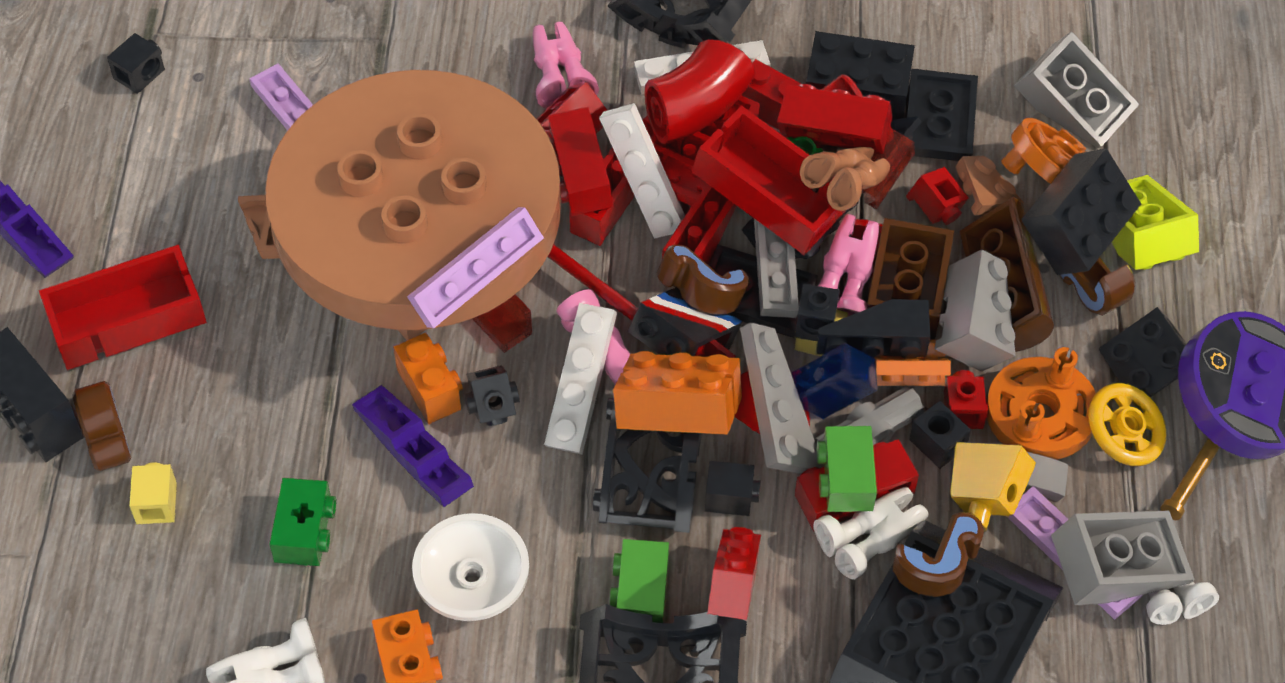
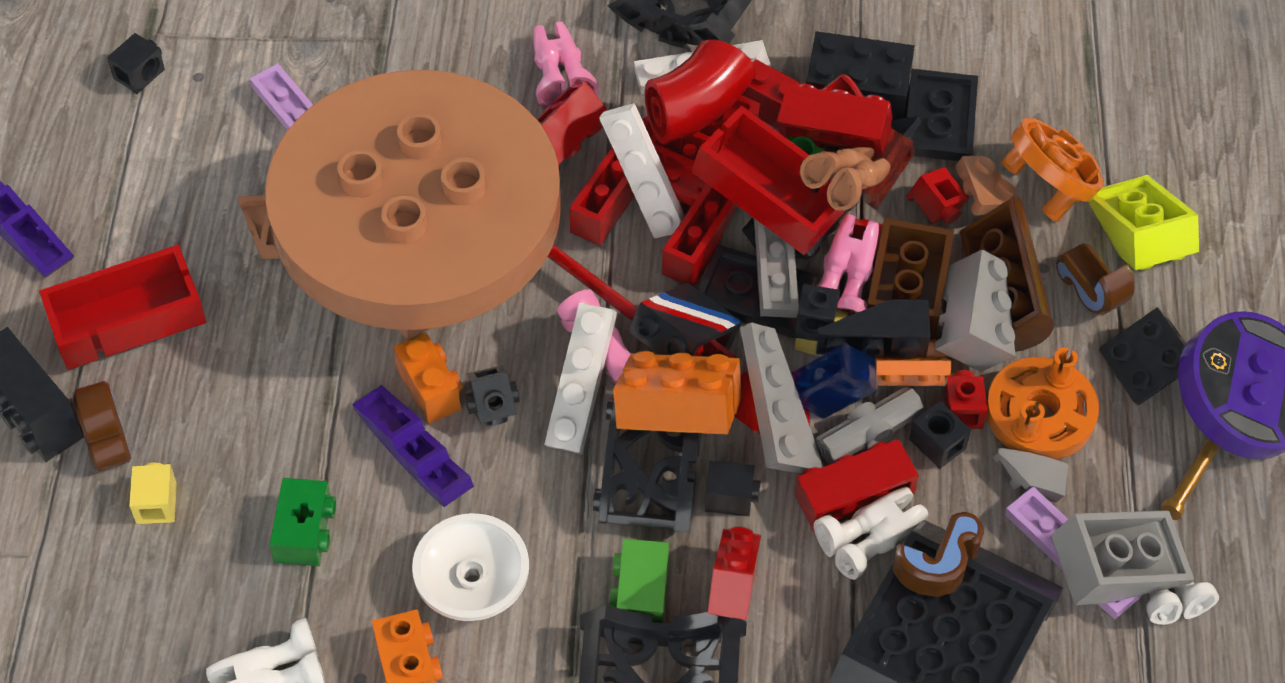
(475, 267): lavender plate -> none
(507, 323): clear red panel -> none
(579, 161): red brick -> none
(699, 283): reddish brown animal -> none
(848, 467): bright green brick -> none
(989, 478): yellow torso -> none
(1077, 91): light grey slope -> none
(1081, 212): black brick -> none
(1127, 424): yellow plate -> none

